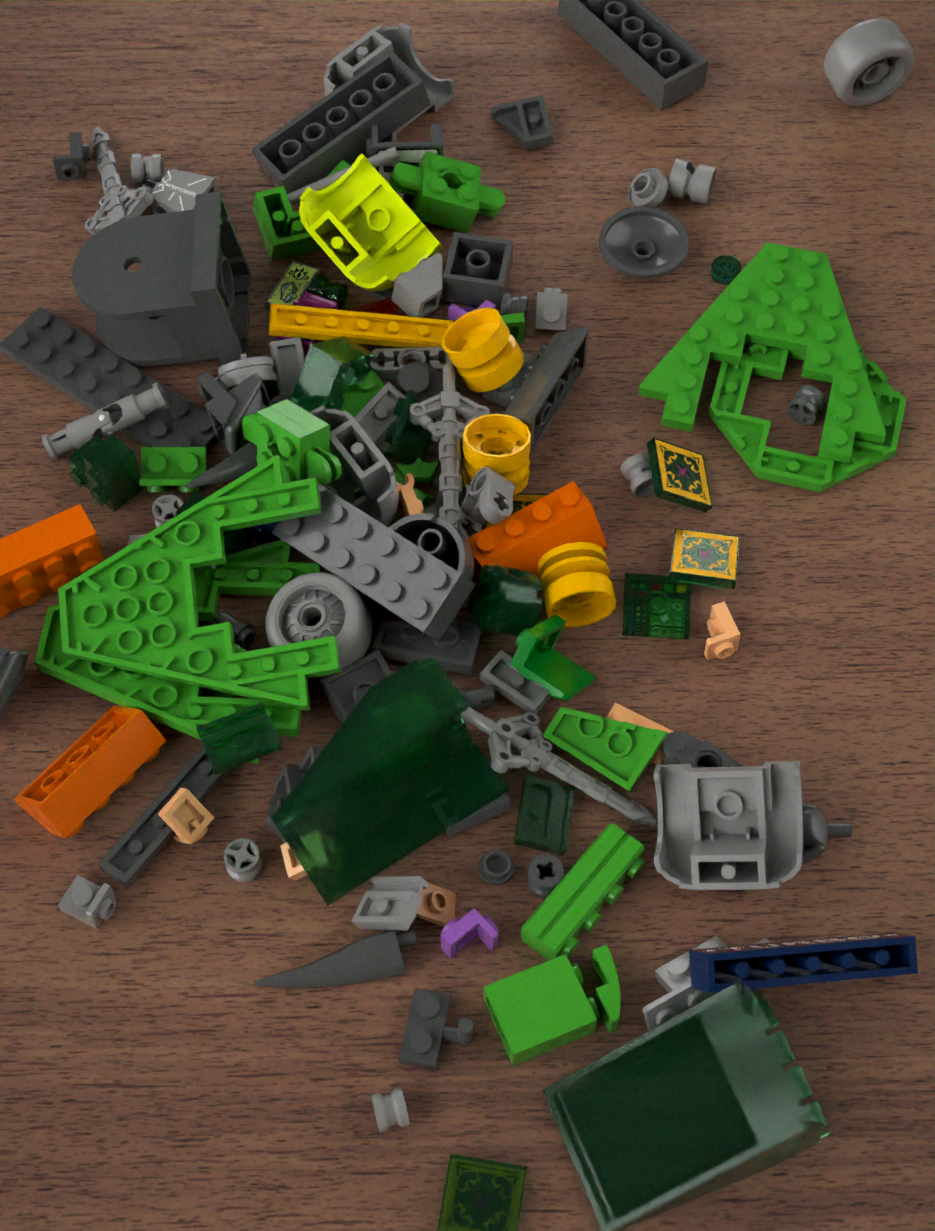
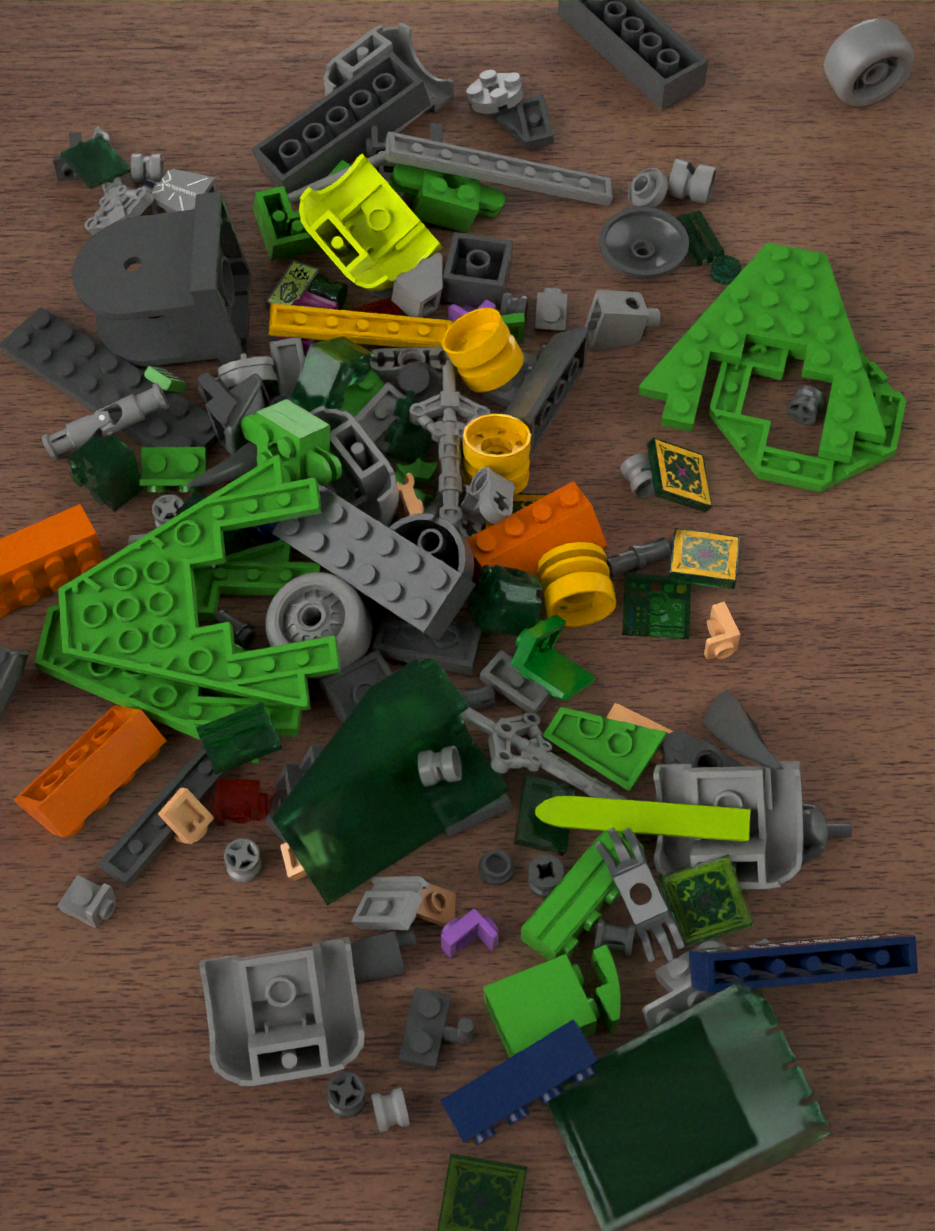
(95, 162): none -> clear green piece
(165, 379): none -> bright green tile
(239, 801): none -> clear red brick
(282, 1013): none -> light grey piece
(346, 1085): none -> dark grey wheel
(439, 766): none -> light grey wheel
(495, 91): none -> light grey plate
(498, 169): none -> light grey tile
(520, 1082): none -> dark blue brick
(615, 936): none -> dark grey bush
(618, 319): none -> light grey torso
(638, 556): none -> dark grey pin
(646, 817): none -> lime piece
(647, 915): none -> dark grey piece
(704, 253): none -> clear green tile
(706, 900): none -> clear green tile
(737, 730): none -> dark grey piece

